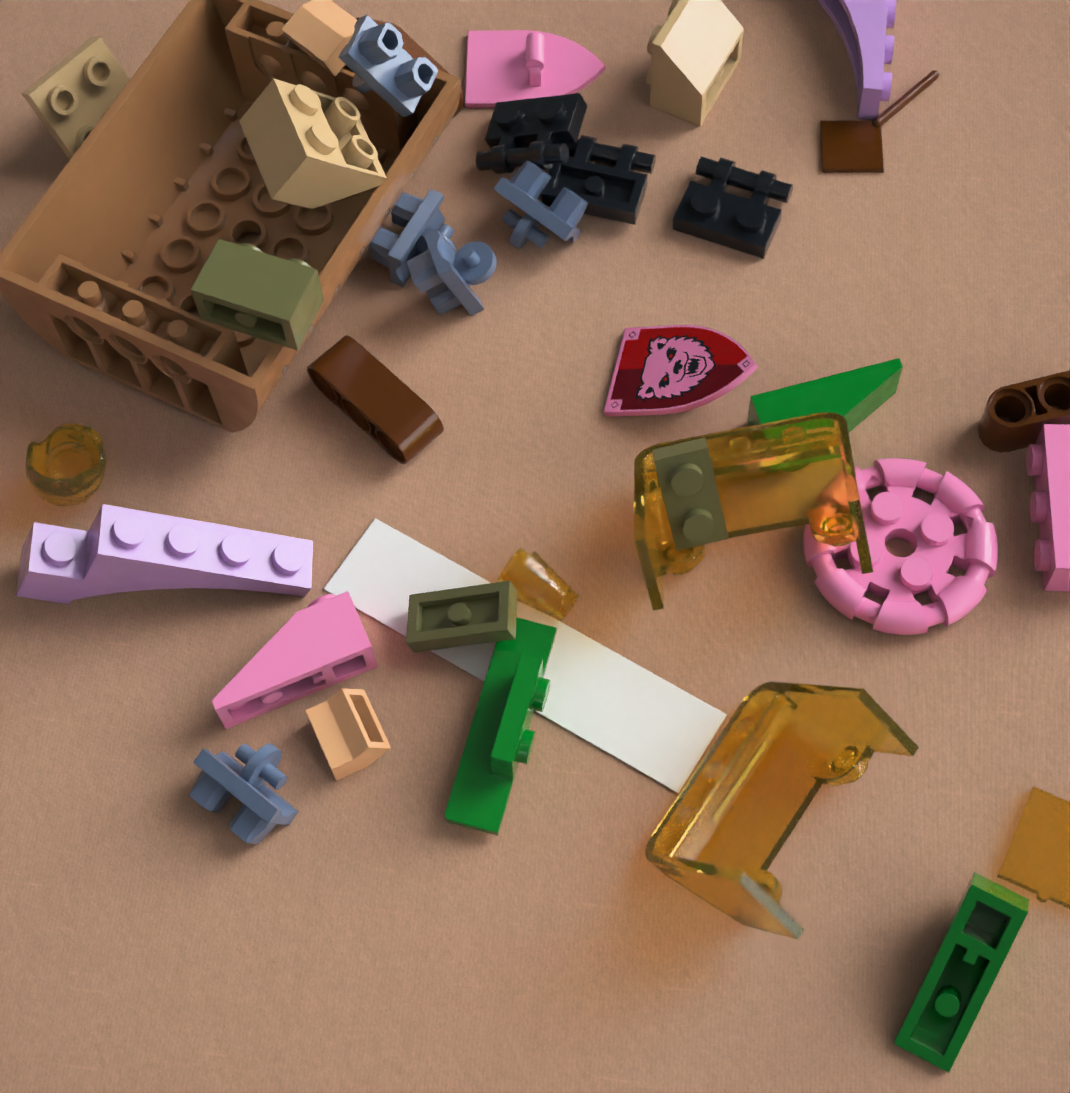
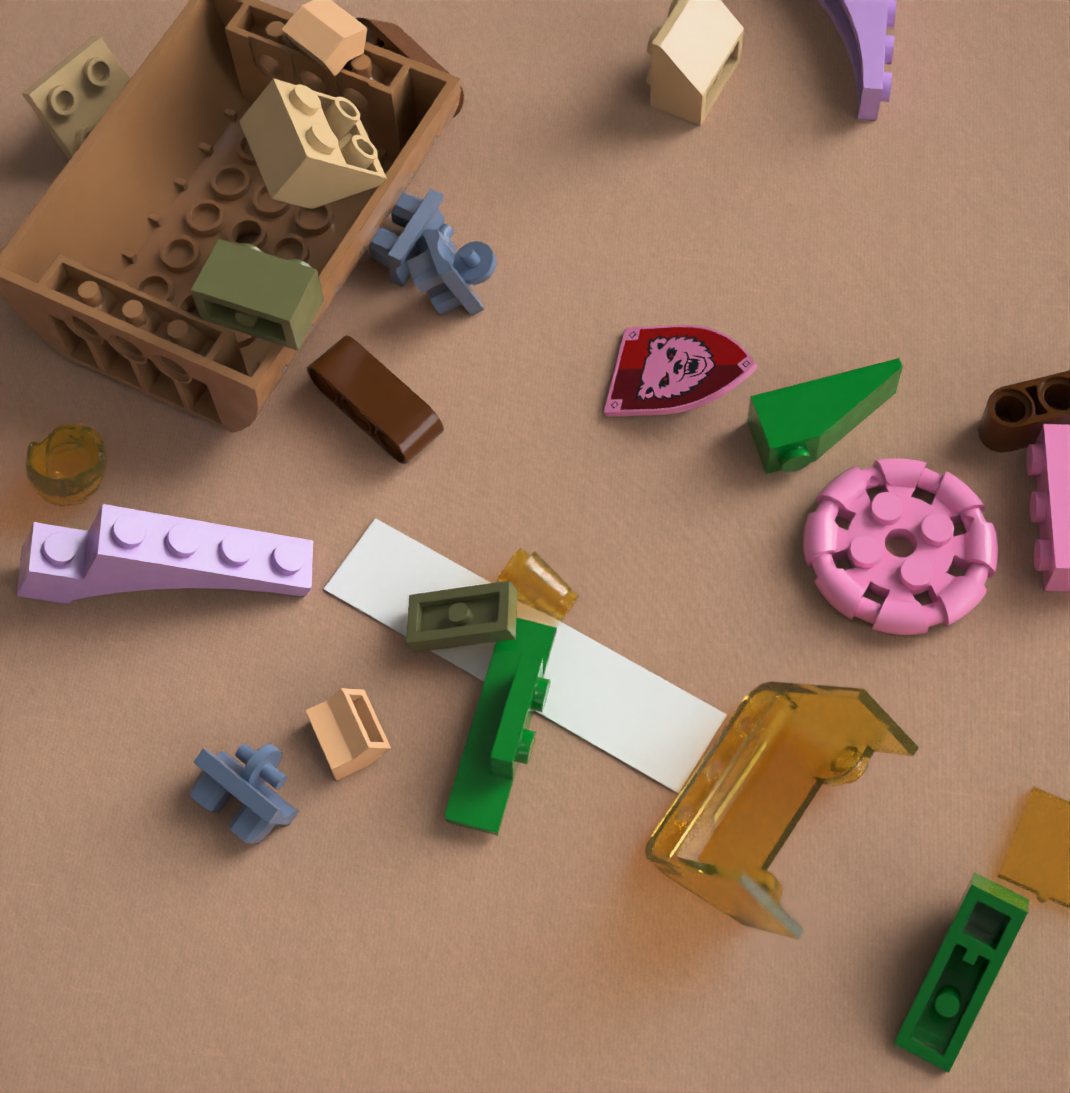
(304, 657): bright pink slope -> none
(385, 67): sand blue hips -> none
(523, 192): sand blue hips -> none
(525, 66): bright pink shield -> none
(532, 132): black plate -> none
(608, 190): black plate -> none
(690, 493): olive plate -> none
(728, 218): black plate -> none
(765, 481): clear yellow windscreen -> none
(858, 143): reddish brown piece -> none

